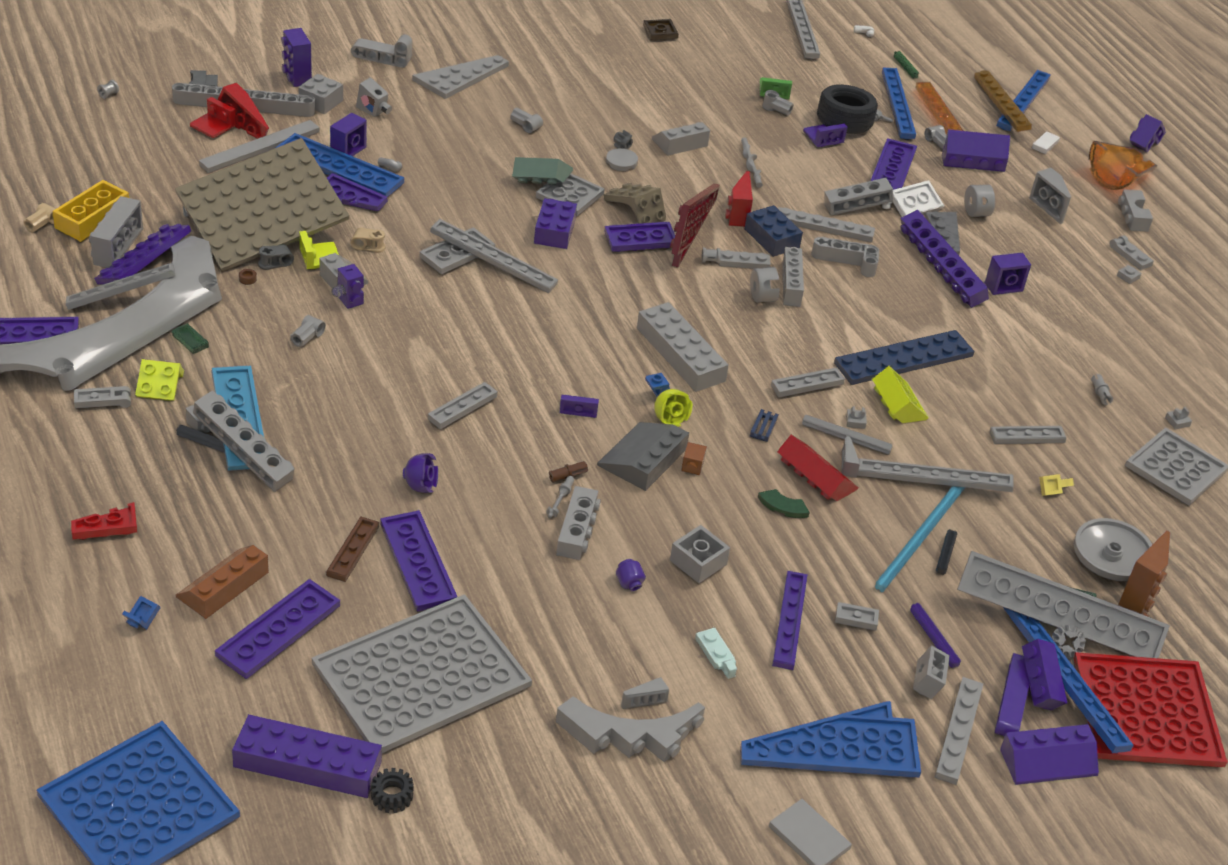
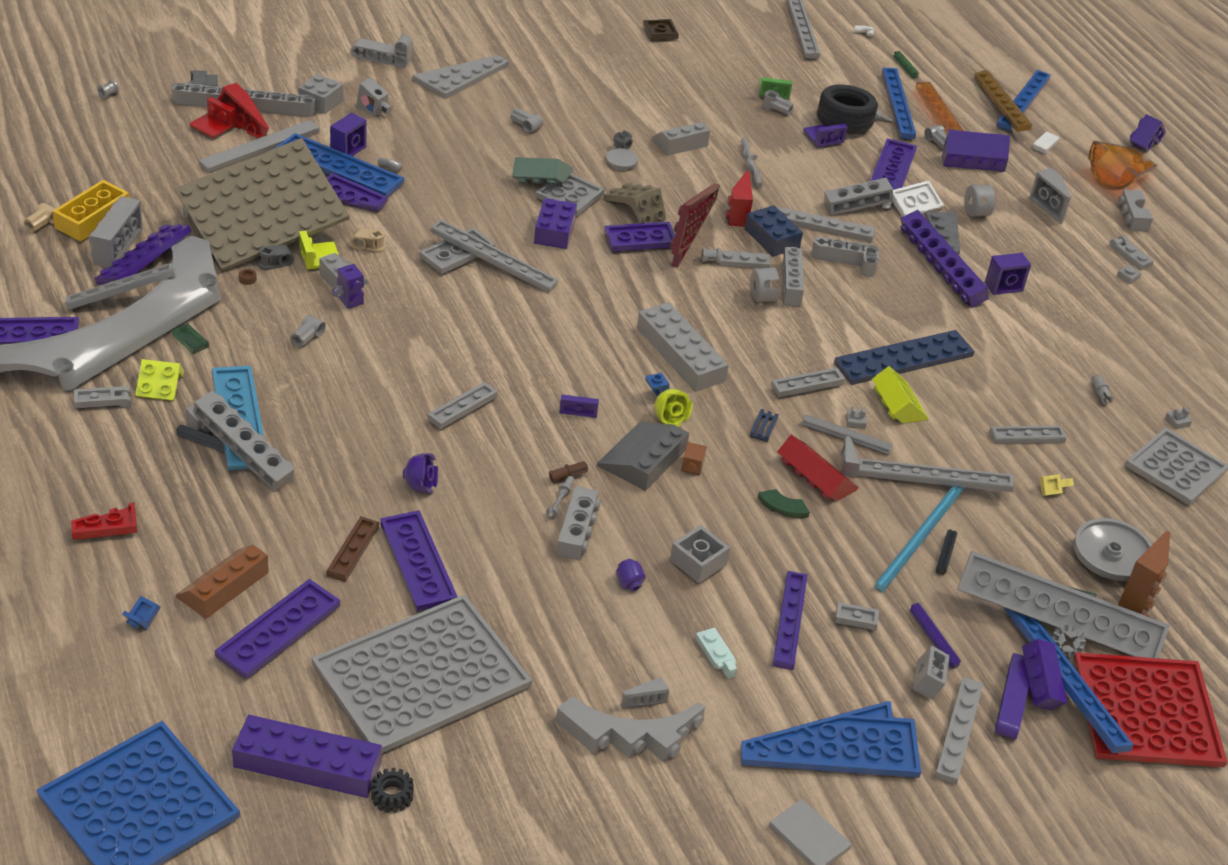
(296, 56): dark purple brick -> none
(1050, 754): dark purple slope -> none

